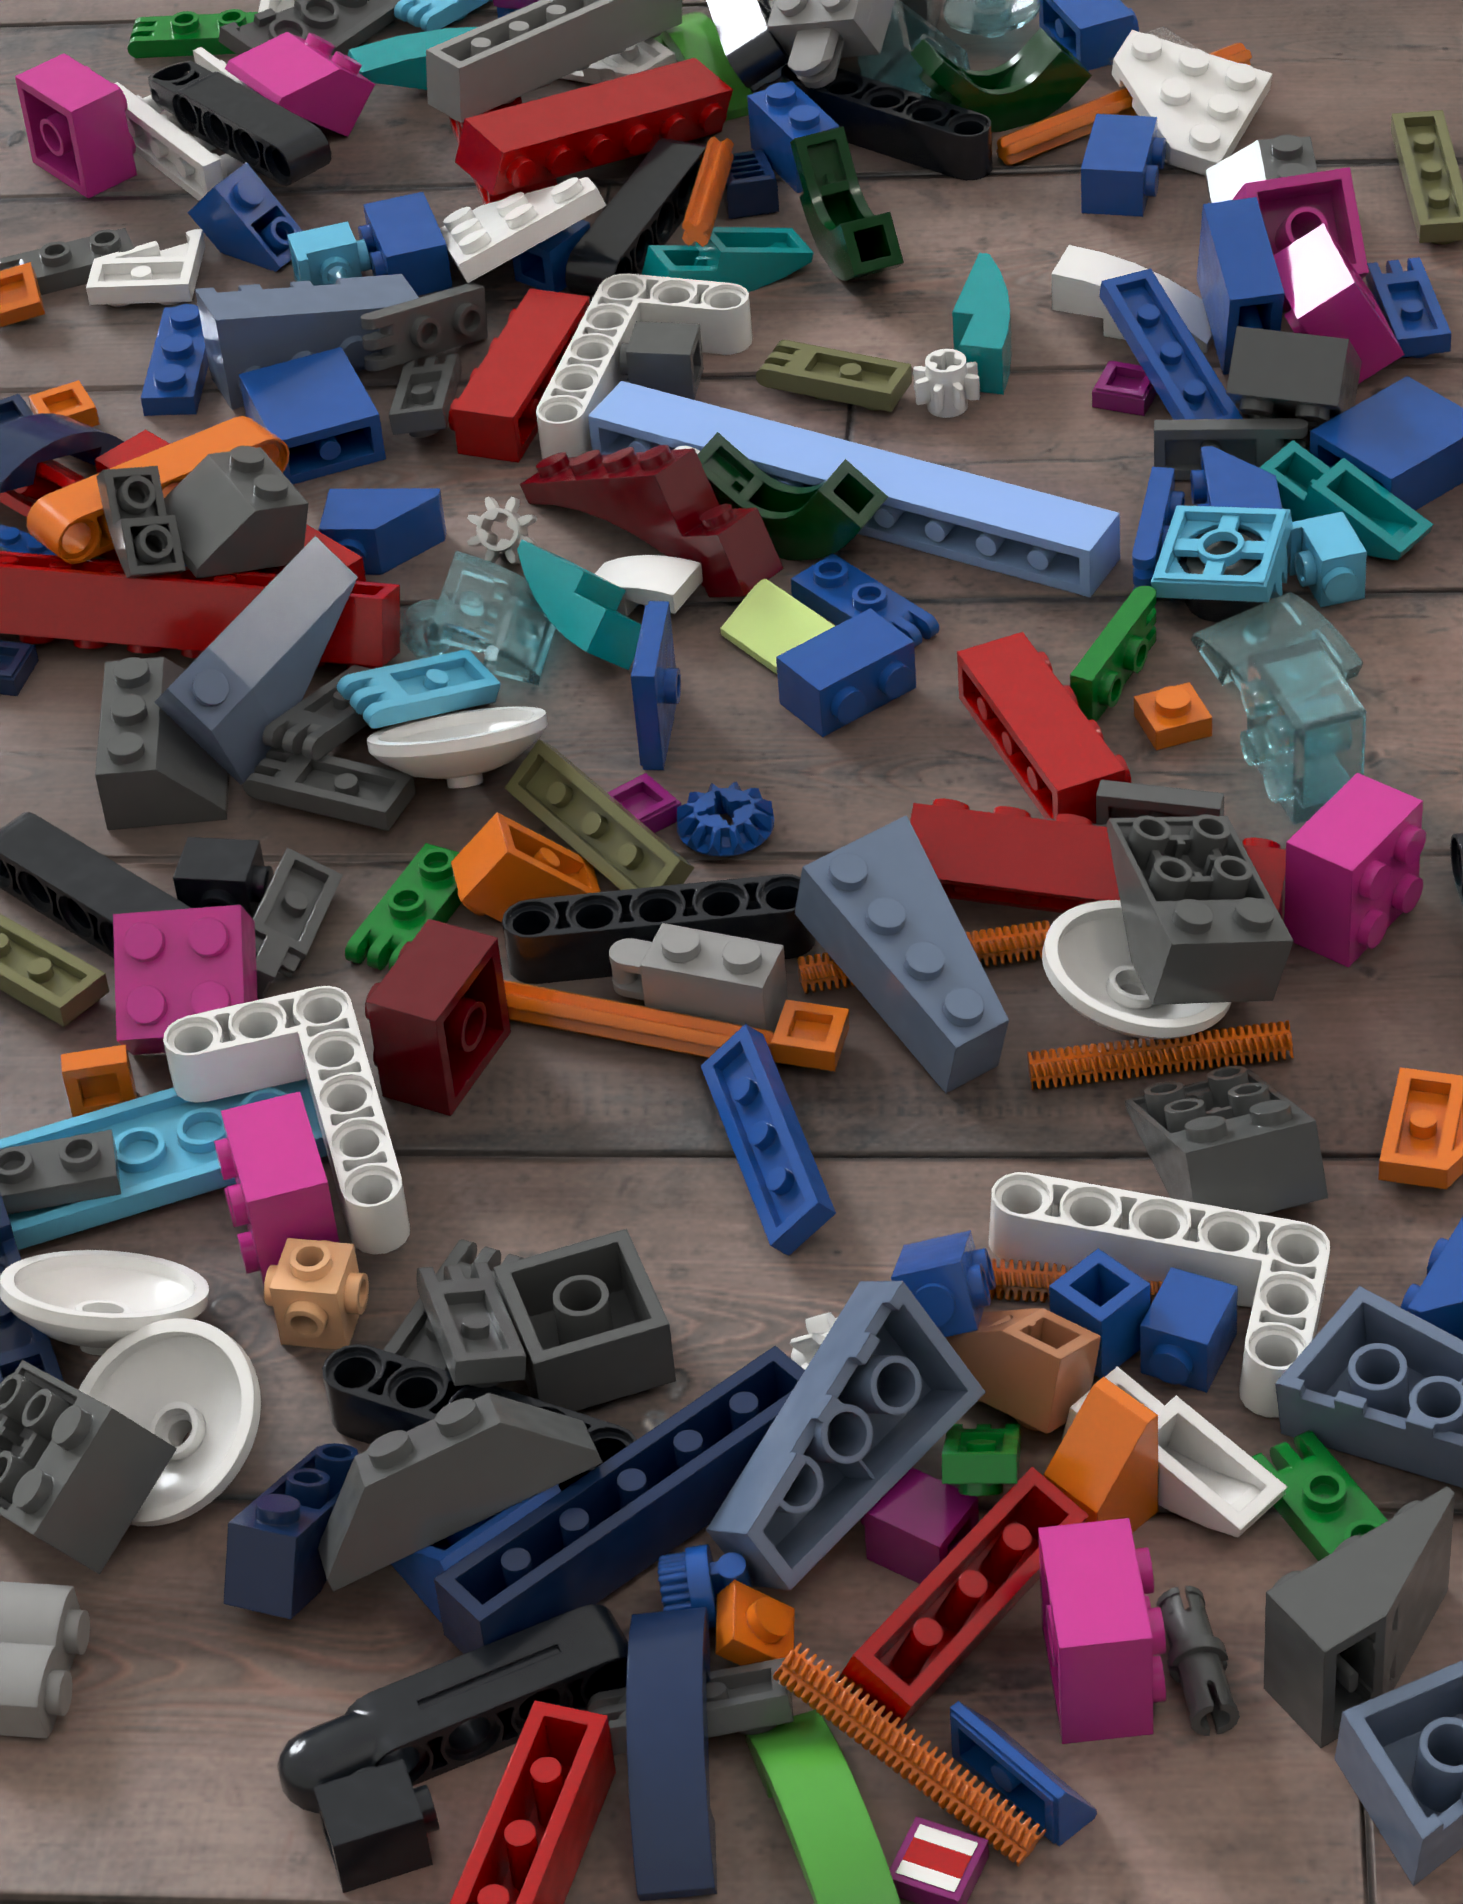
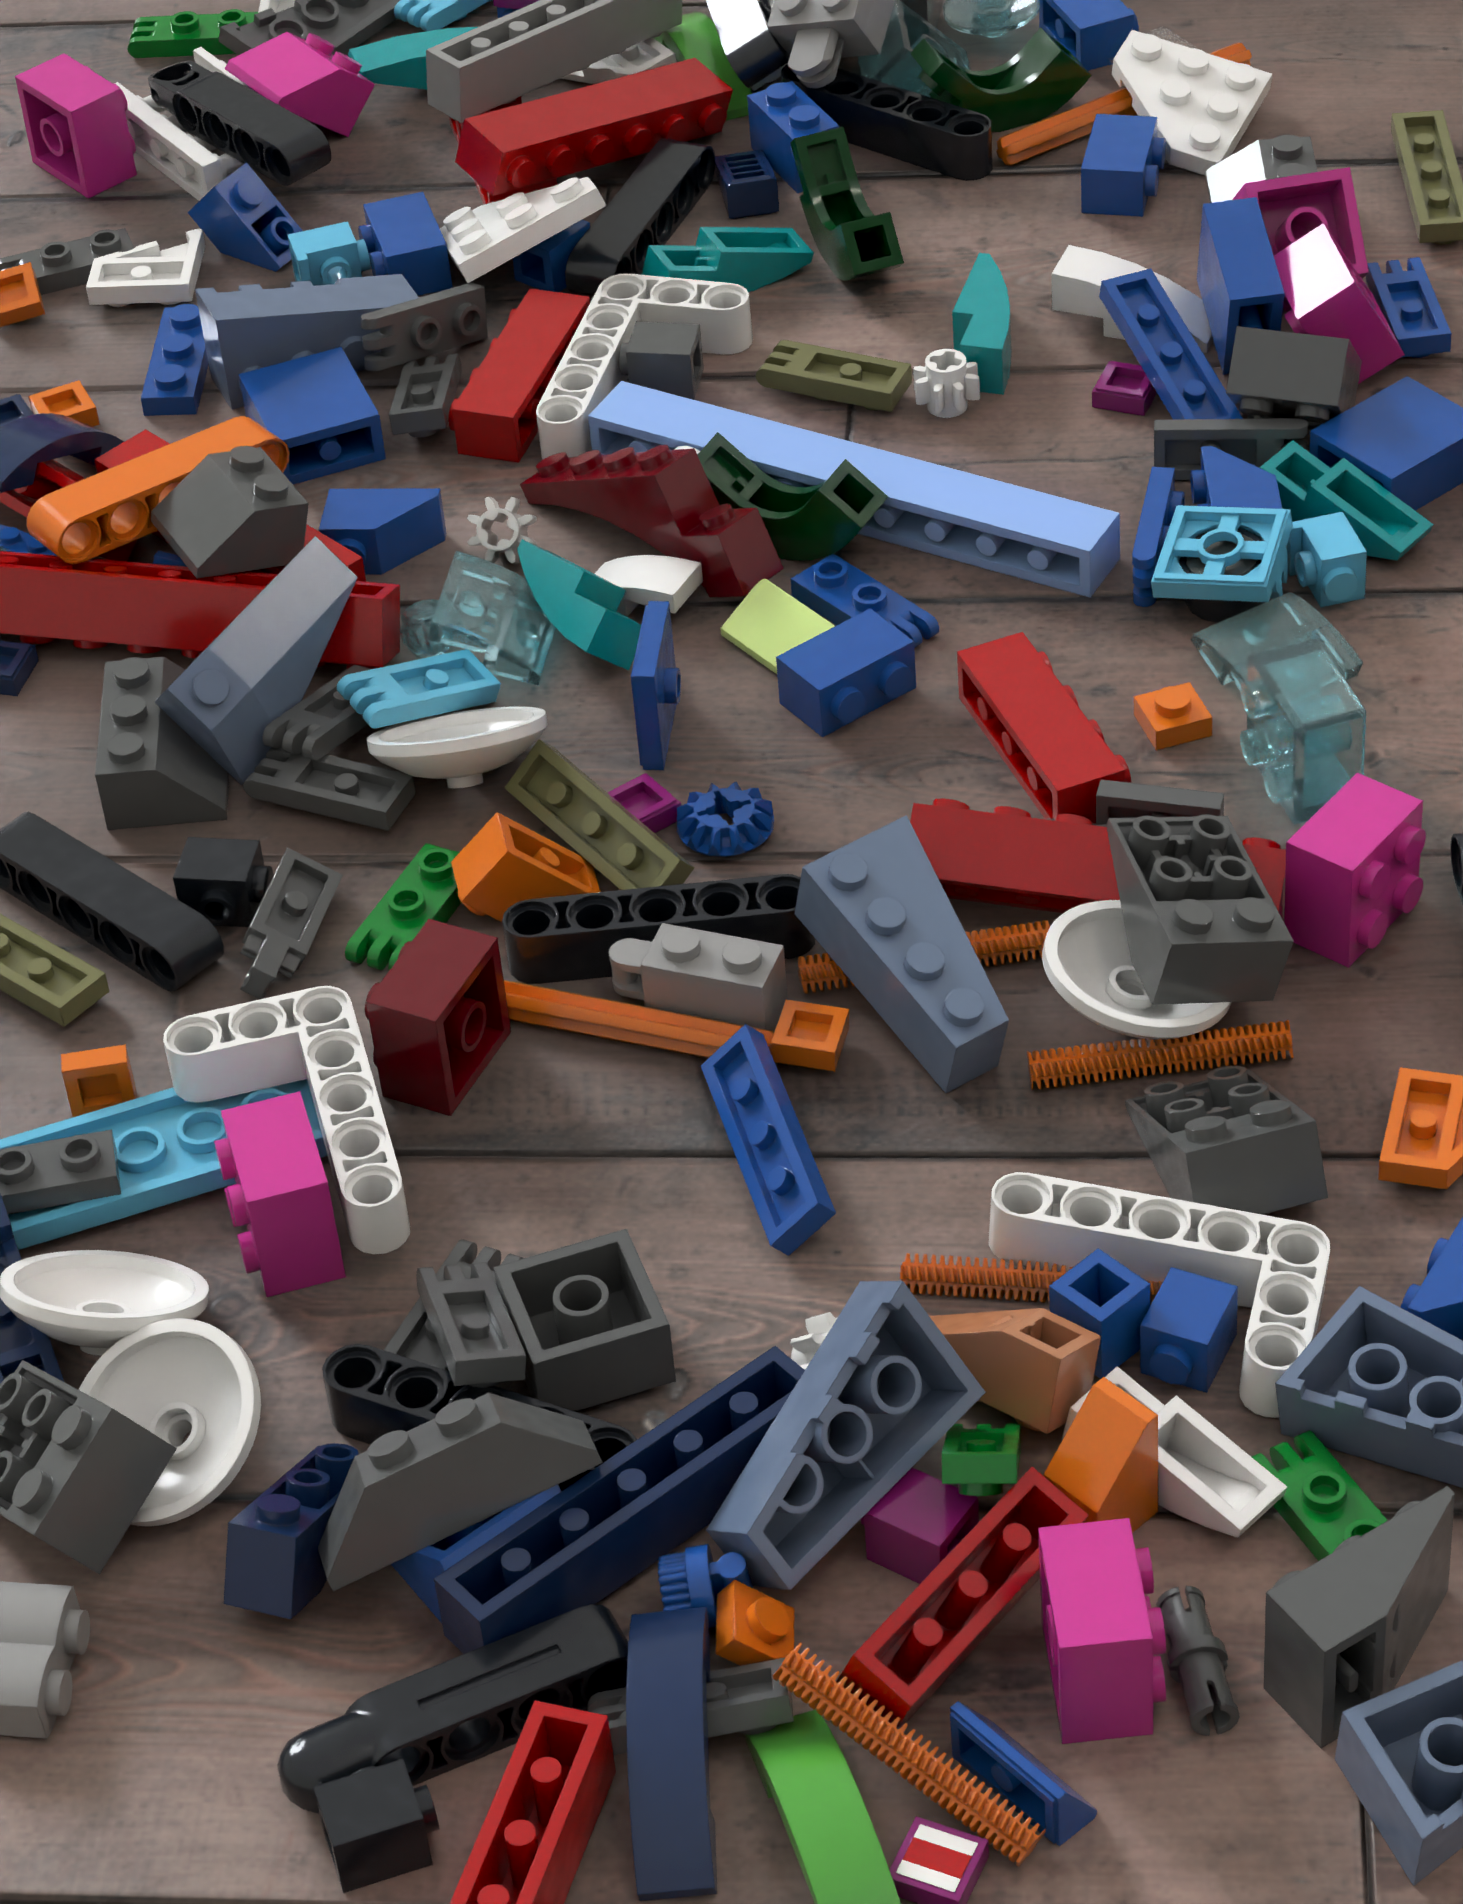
(138, 522): dark grey slope -> none
(179, 967): dark pink brick -> none
(316, 1293): light nougat brick -> none
(707, 191): orange axle -> none
(948, 1280): blue brick -> none
(1116, 654): green hinge -> none

